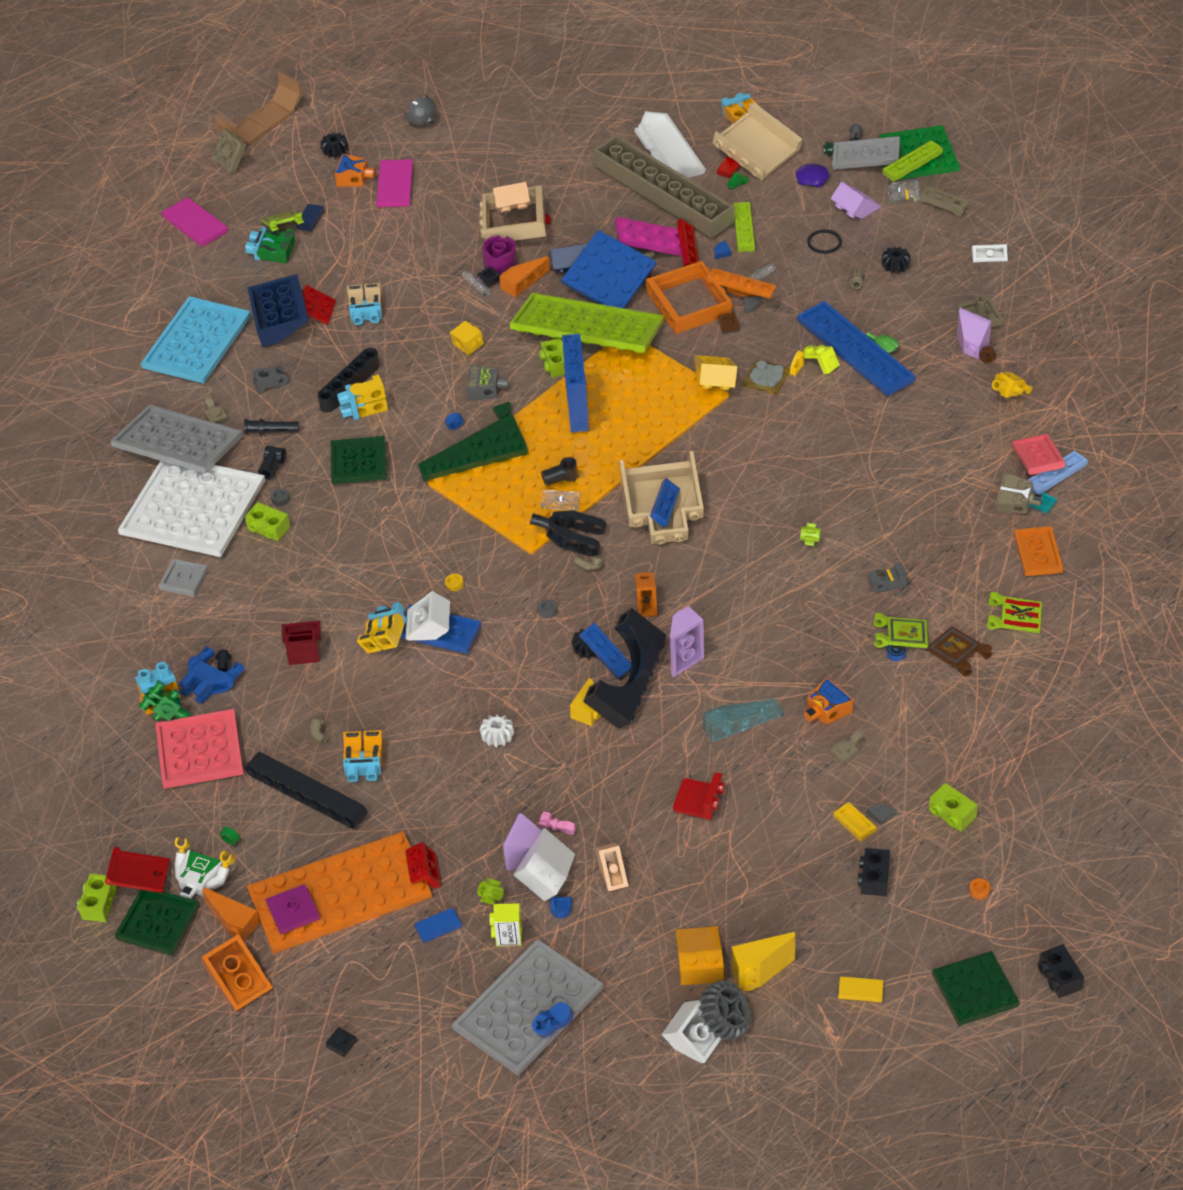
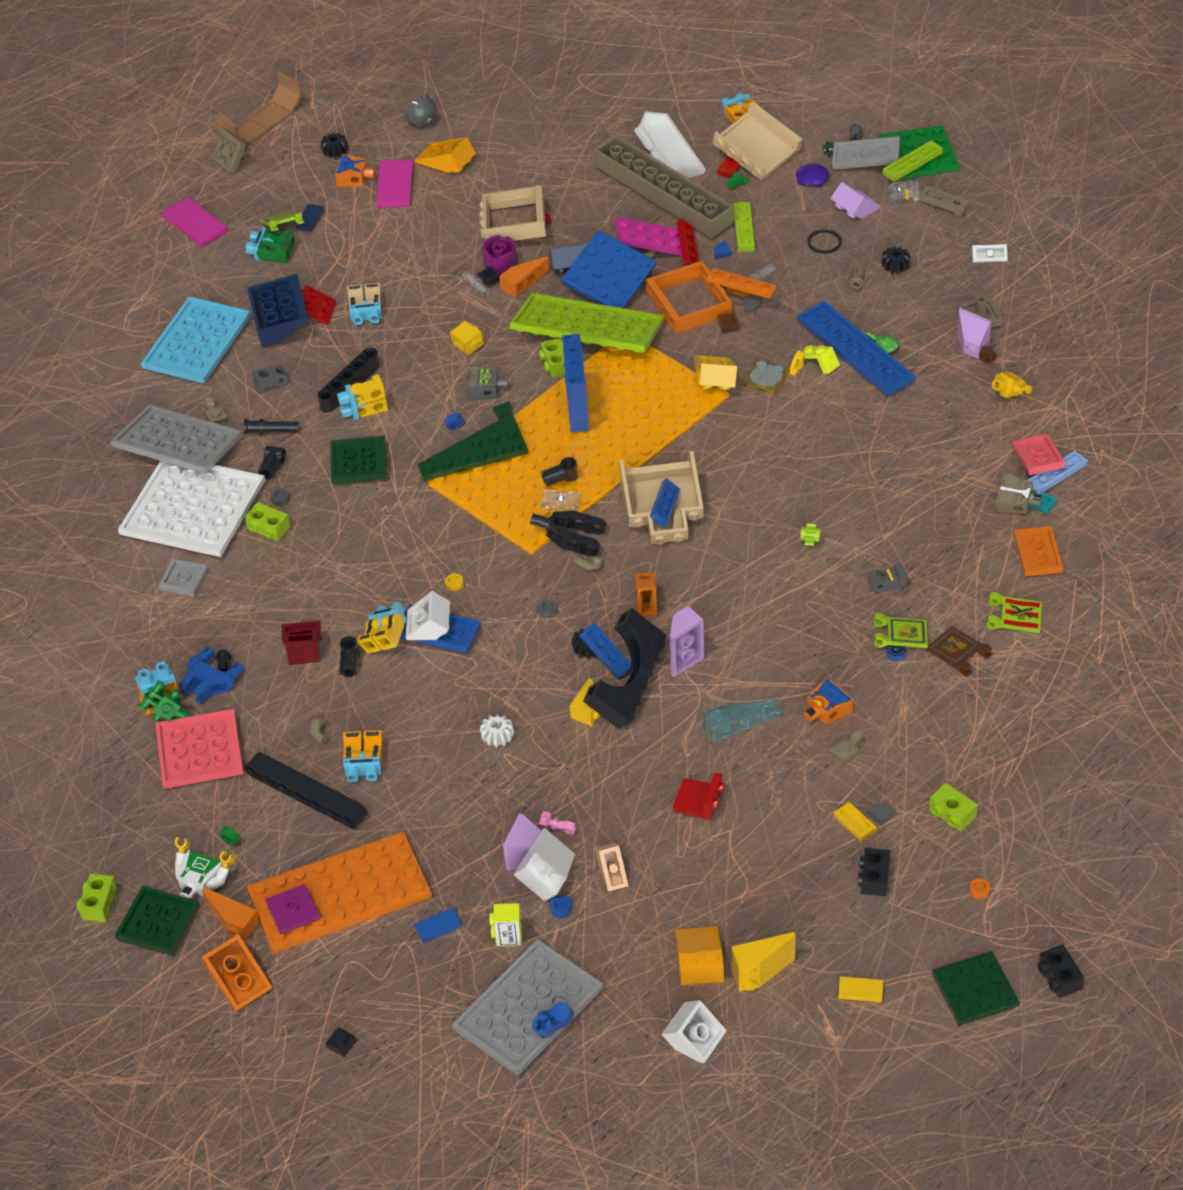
(137, 870): red container -> none
(349, 656): none -> black piece
(423, 865): red bracket -> none
(447, 155): none -> light orange slope
(490, 891): lime gear -> none
(511, 197): light nougat slope -> none
(725, 1010): dark grey gear -> none

